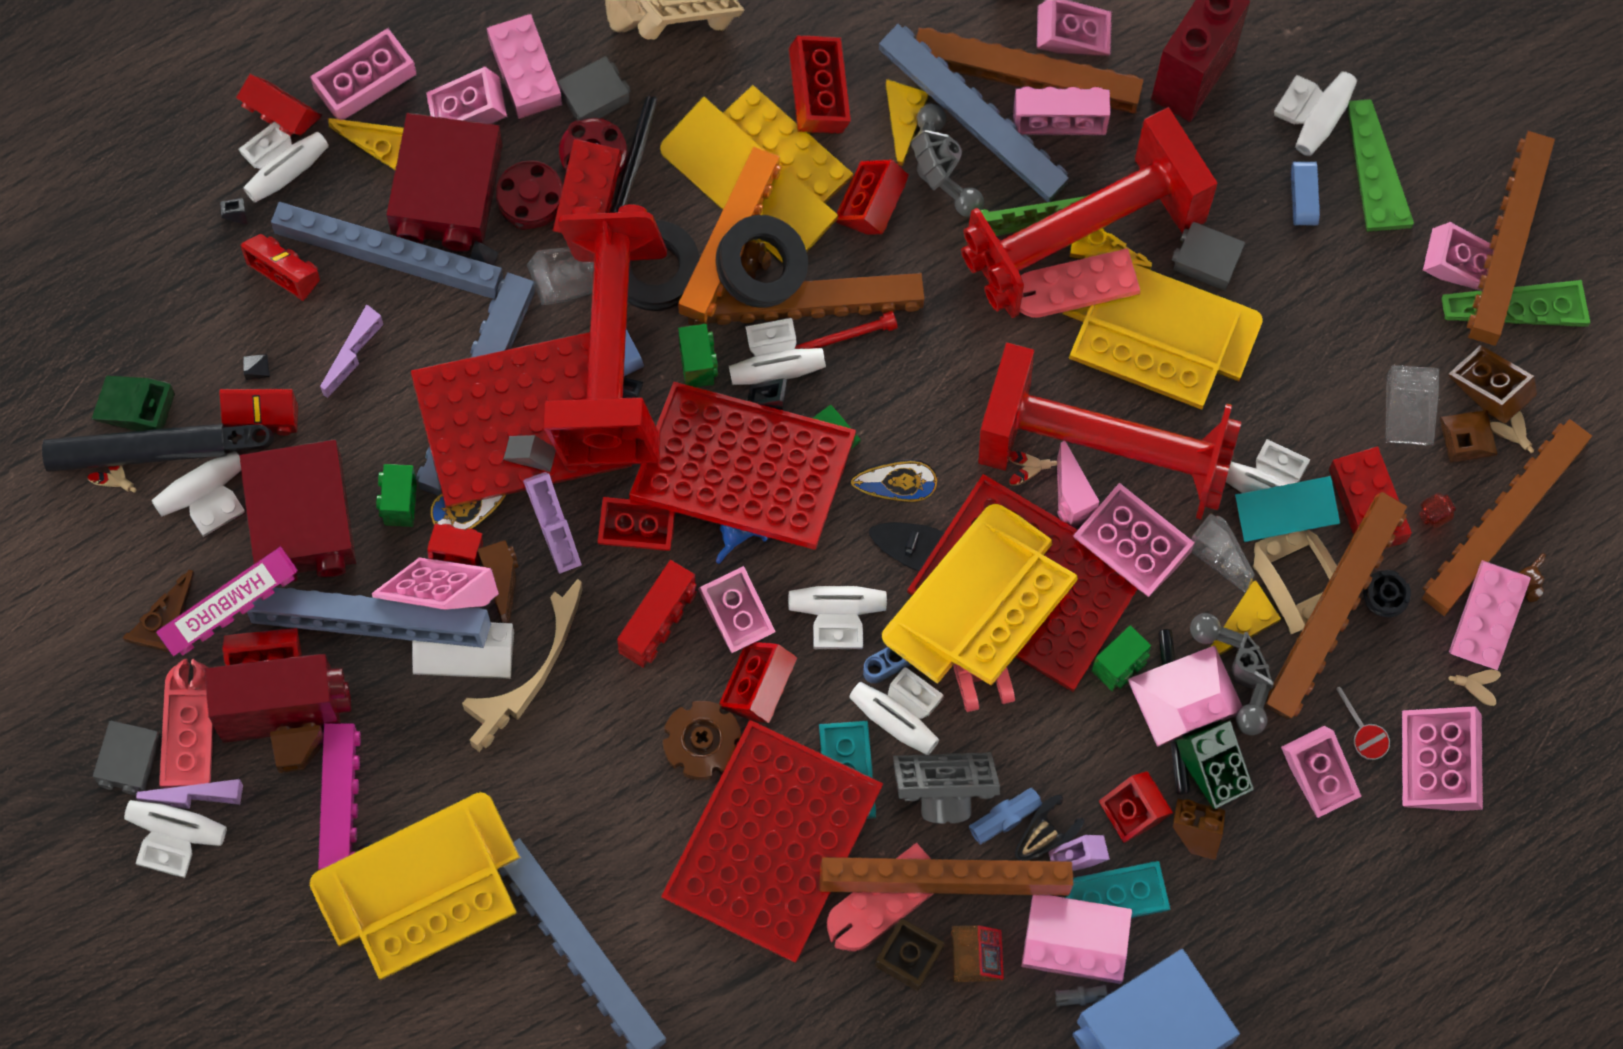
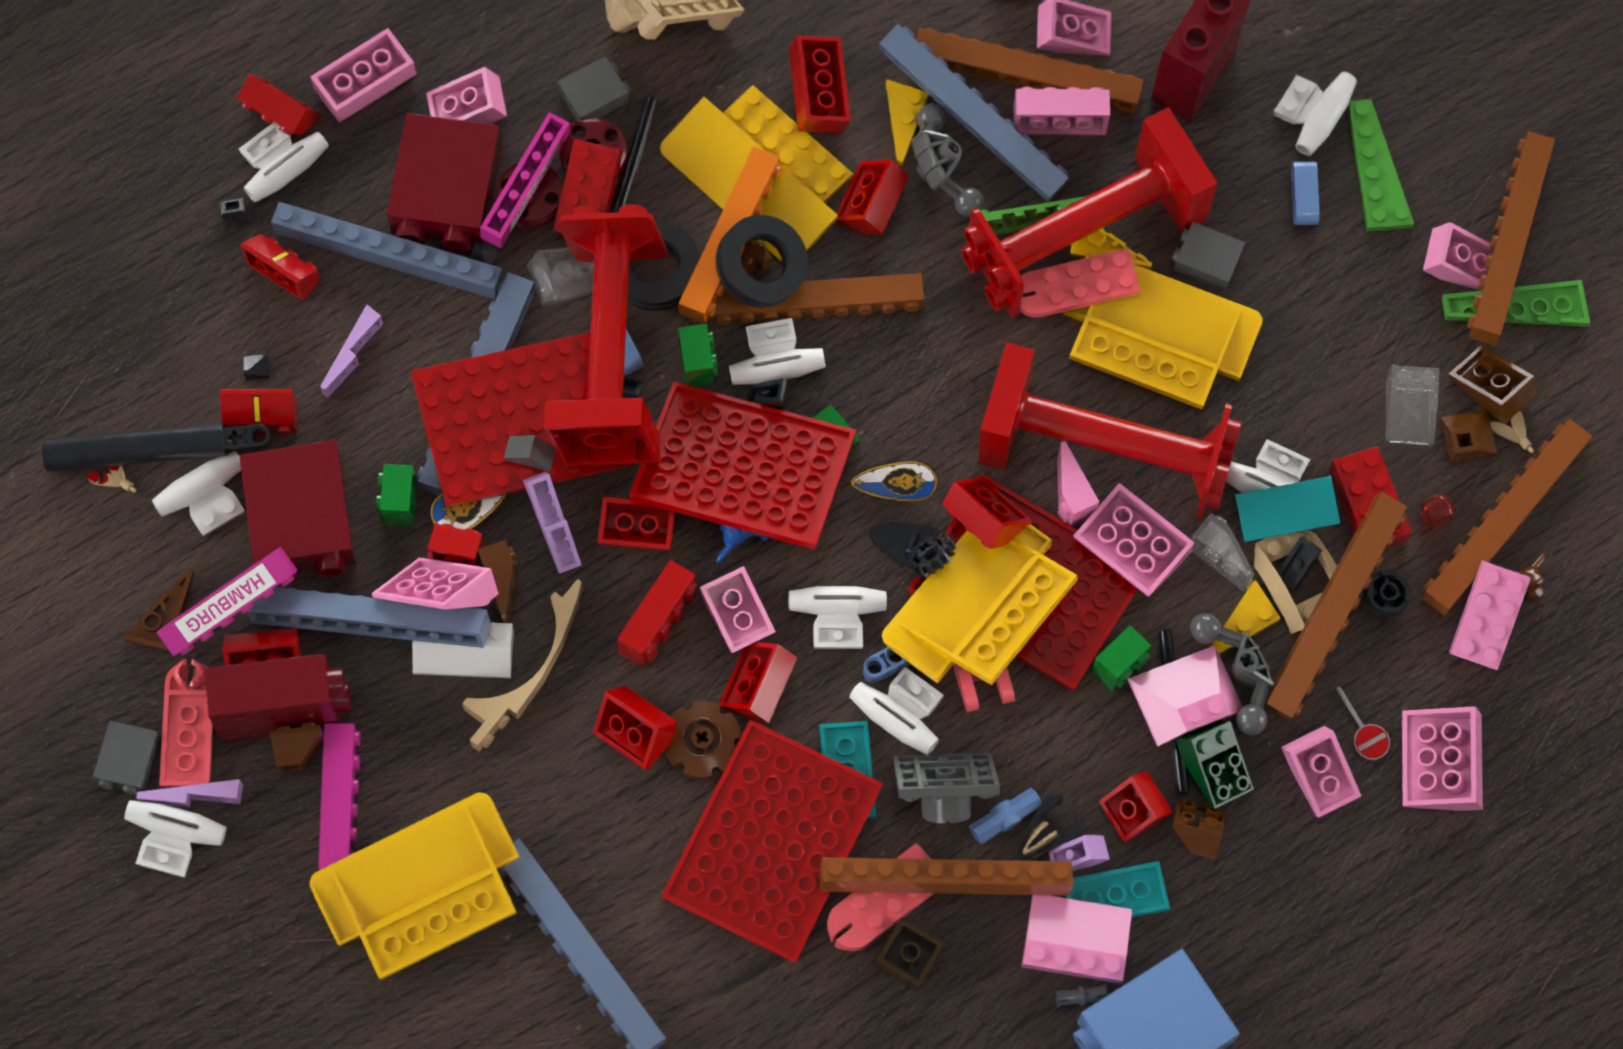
(134, 403): dark green slope -> none
(378, 140): yellow wing -> none
(524, 66): bright pink brick -> none
(525, 180): none -> dark pink brick
(634, 726): none -> red slope
(885, 322): red piece -> none
(930, 555): none -> black gear
(976, 954): clear orange slope -> none
(985, 512): none -> red slope
(1031, 467): piece -> none
(1298, 563): none -> black plate
(1474, 685): tan piece -> none

